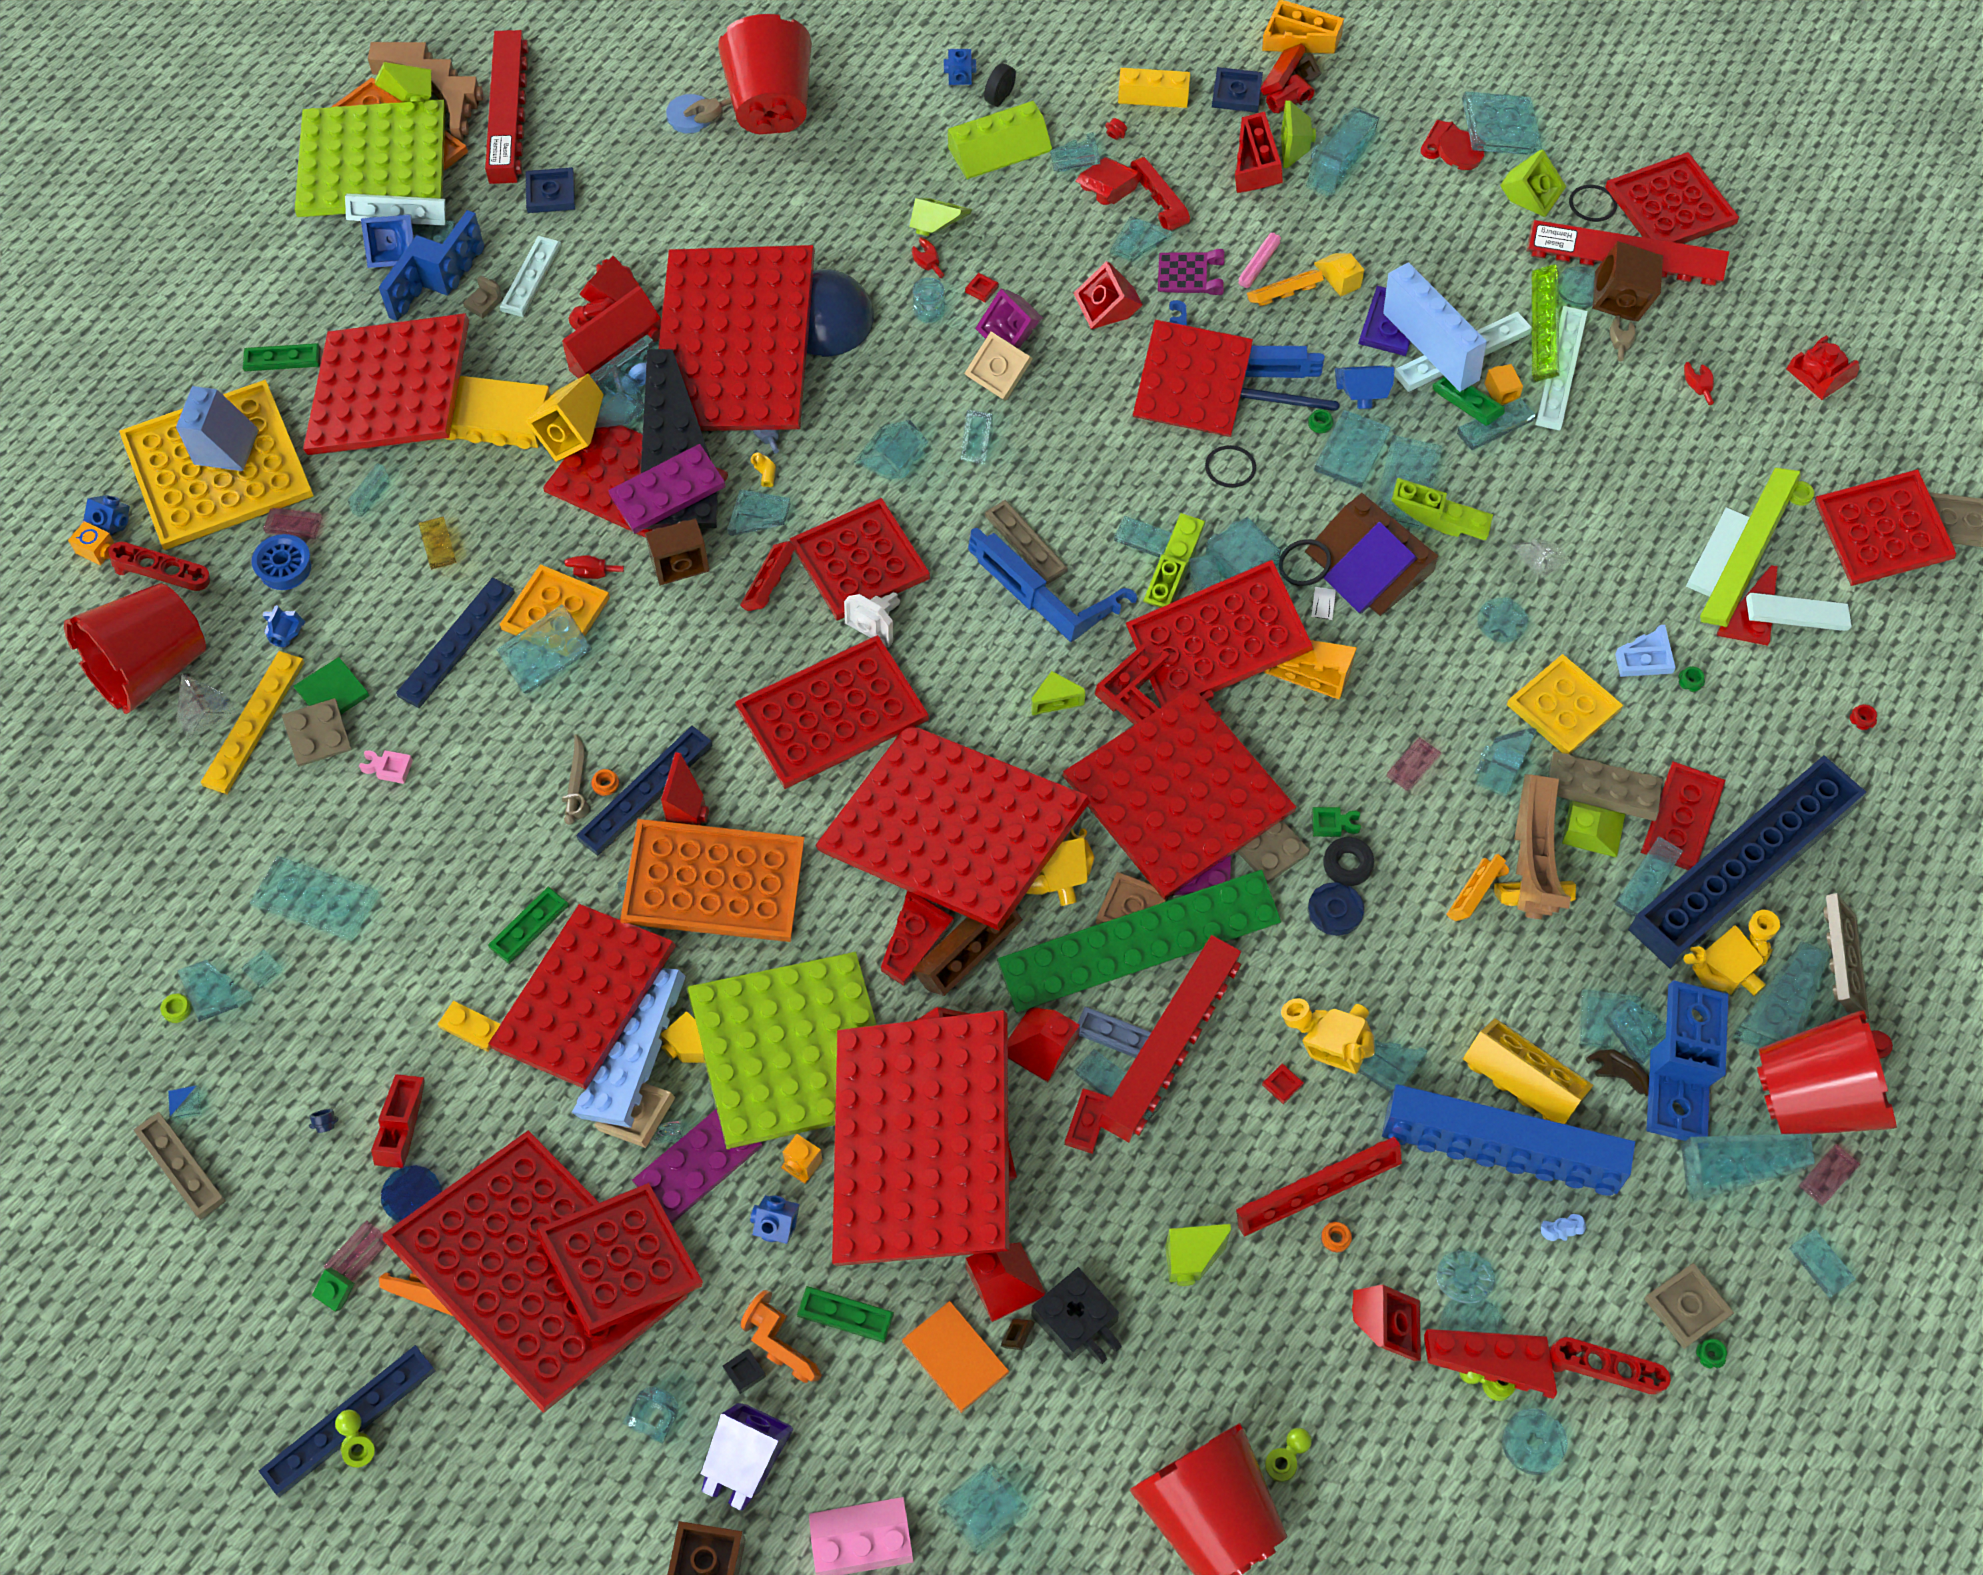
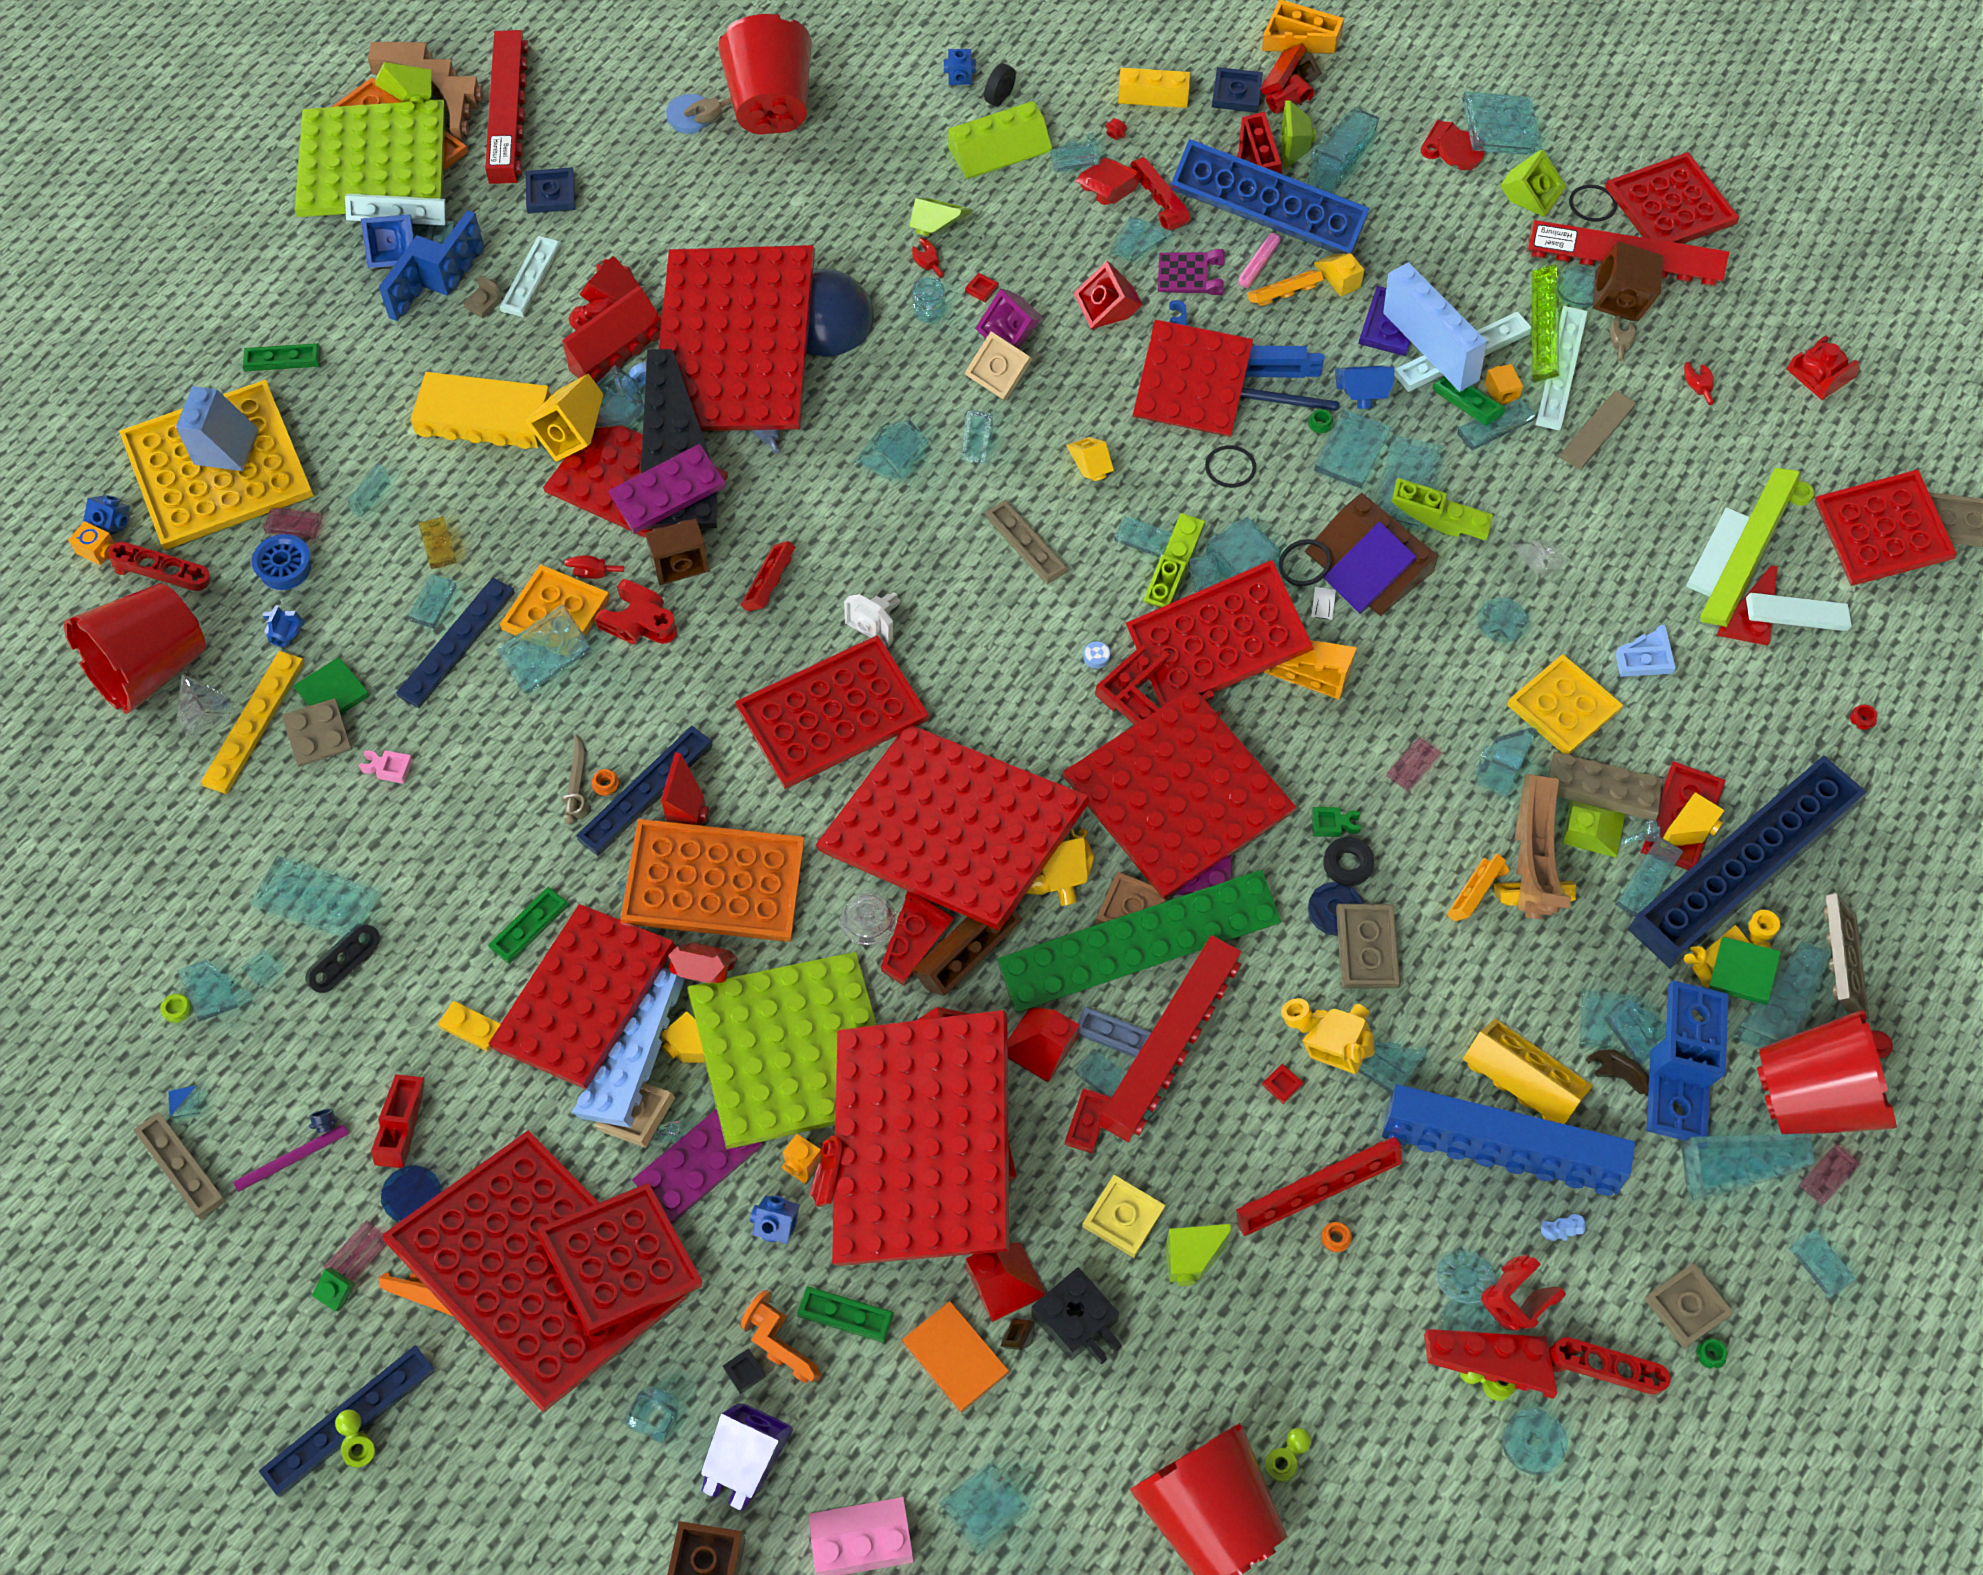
(290, 1158): none -> magenta bar
(354, 954): none -> black plate
(387, 384): red plate -> none
(432, 601): none -> clear light blue plate
(627, 359): clear light blue plate -> none
(641, 618): none -> red piece
(701, 962): none -> slope
(757, 512): clear light blue wing -> none
(765, 467): yellow arm -> none
(826, 1172): none -> red piece
(859, 555): red plate -> none
(868, 918): none -> clear cone
(1032, 590): blue hinge -> none
(1057, 694): lime slope -> none
(1091, 457): none -> yellow slope
(1096, 654): none -> light blue tile
(1123, 1216): none -> light yellow plate
(1269, 198): none -> blue brick
(1274, 851): dark tan plate -> none
(1367, 946): none -> dark tan tile
(1389, 1319): red slope -> none
(1497, 1296): none -> red piece
(1597, 430): none -> dark tan tile
(1650, 833): none -> clear light blue hand
(1691, 673): green plate -> none
(1695, 822): none -> yellow slope
(1744, 970): none -> green tile

